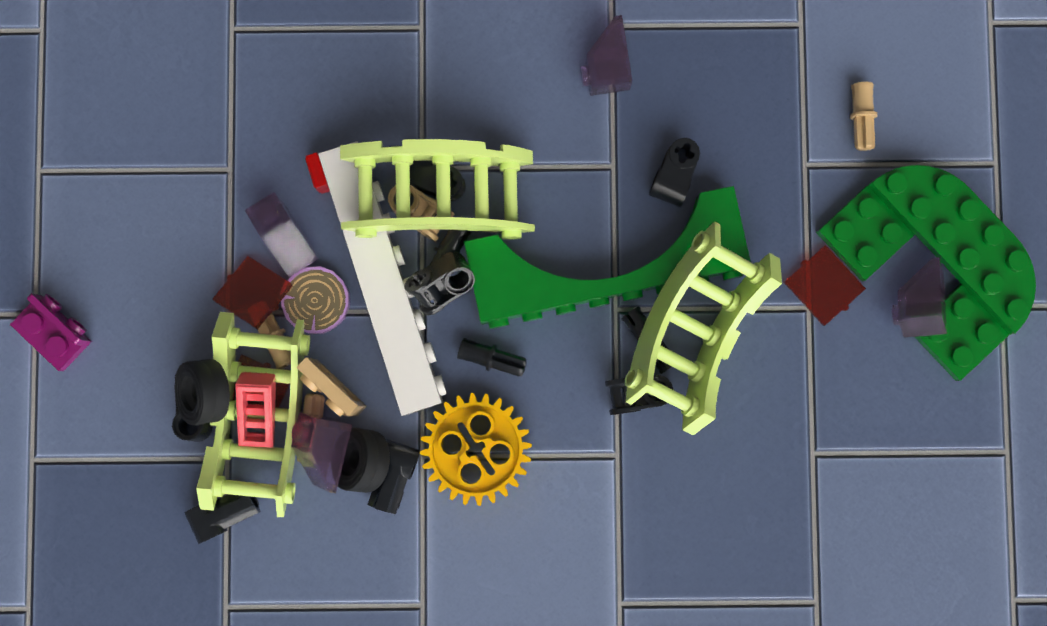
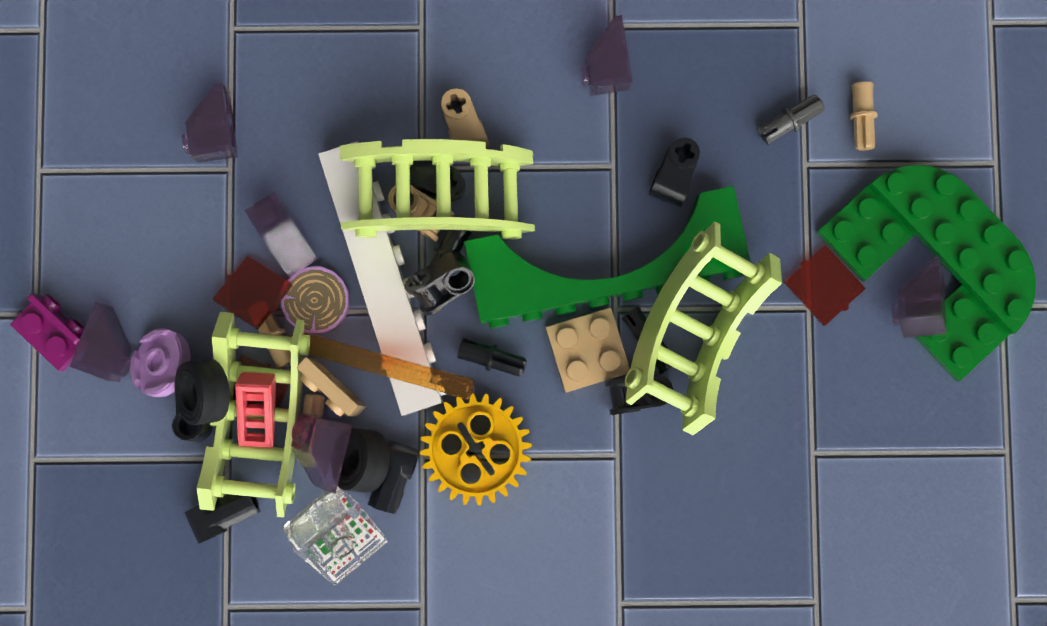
(103, 346): none -> clear purple slope
(157, 361): none -> lavender tile
(211, 128): none -> clear purple slope
(317, 173): red tile -> none
(334, 535): none -> clear slope
(391, 367): none -> clear orange axle
(464, 124): none -> tan piece
(588, 350): none -> tan plate
(791, 119): none -> dark grey axle

